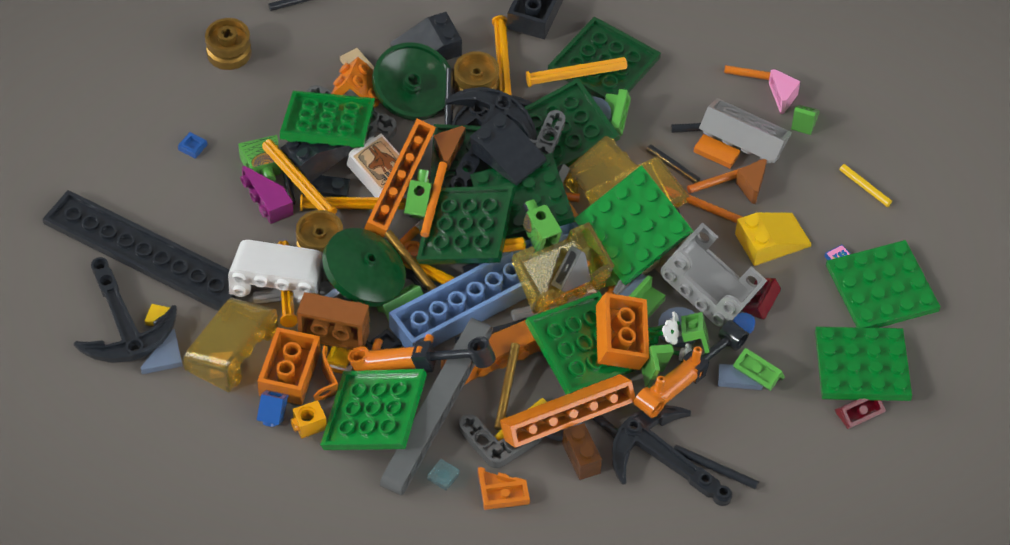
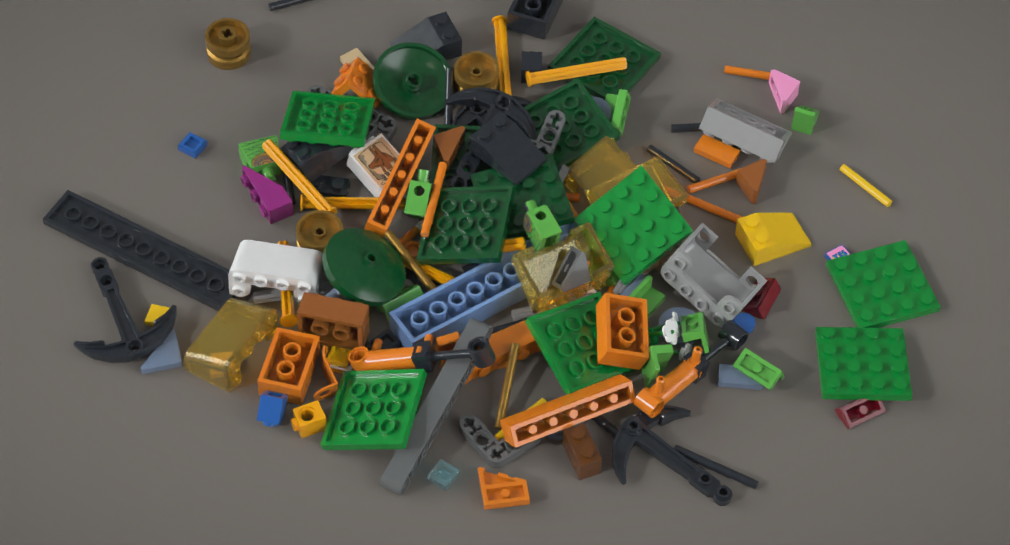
(446, 342): none -> orange tile
(530, 62): none -> black brick

